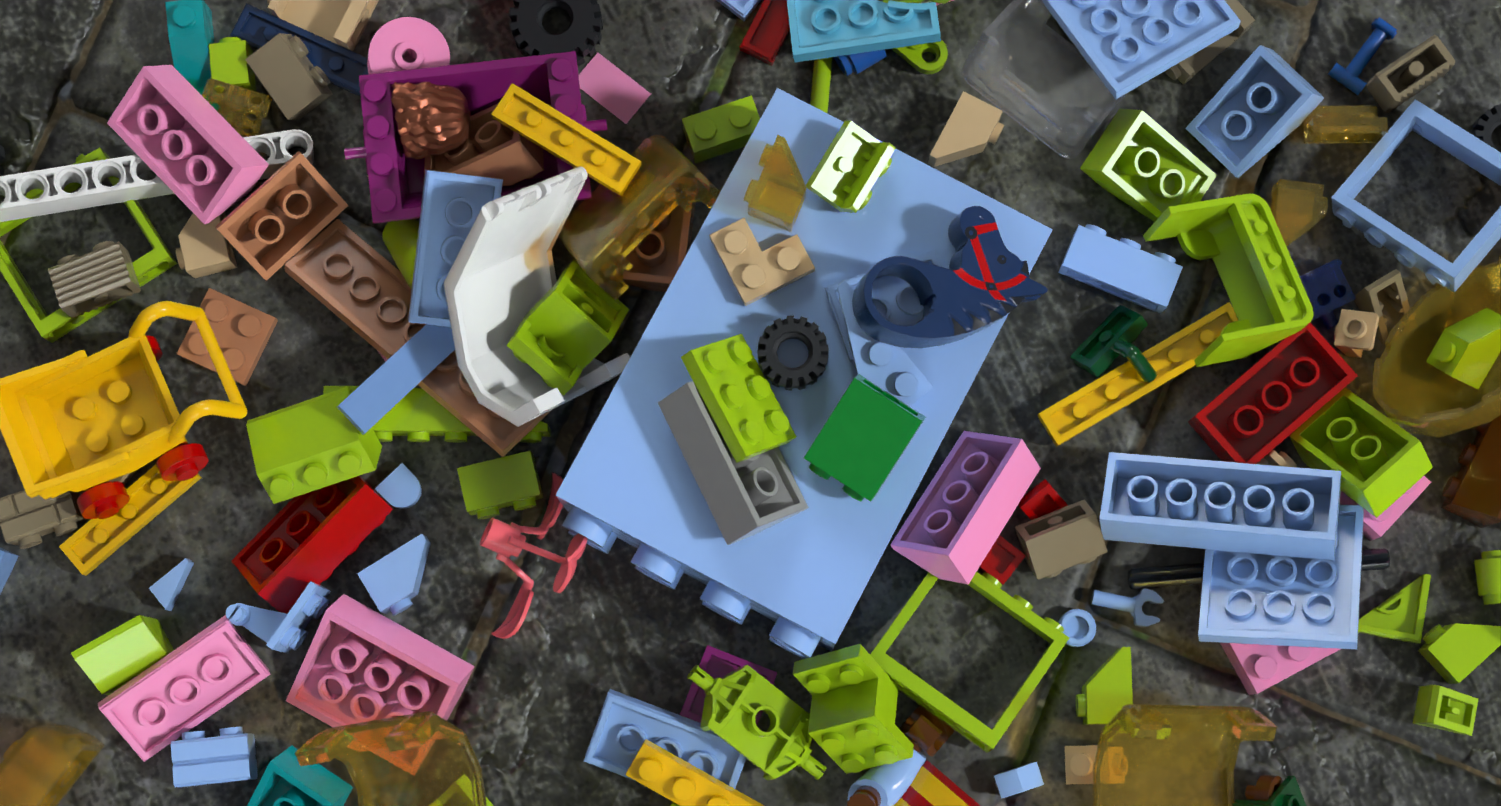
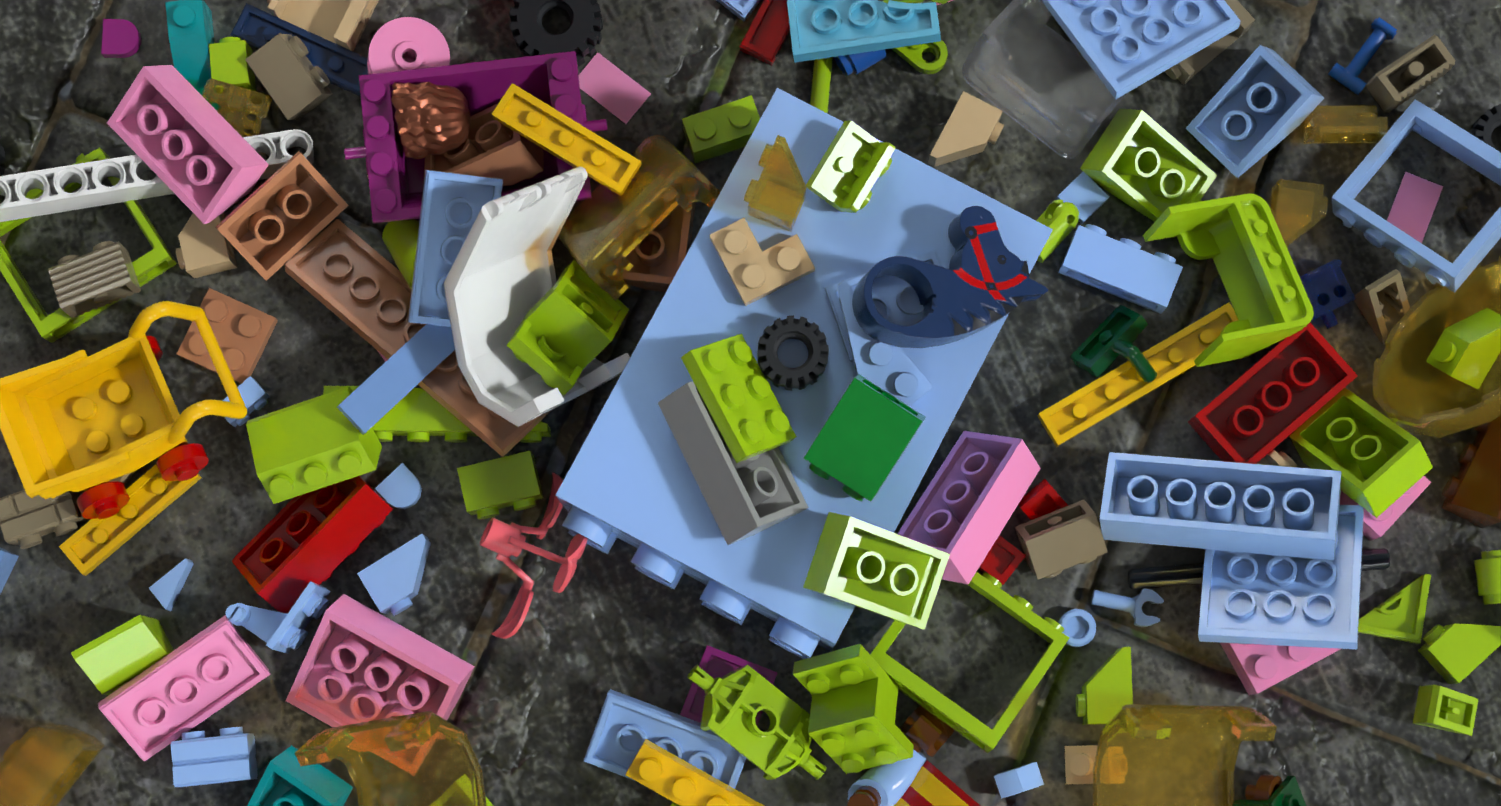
(119, 38): none -> magenta tile
(253, 397): none -> light blue piece
(876, 570): none -> lime slope
(1062, 219): none -> lime piece
(1084, 195): none -> light blue tile
(1355, 332): tan bracket -> none
(1414, 205): none -> bright pink sticker

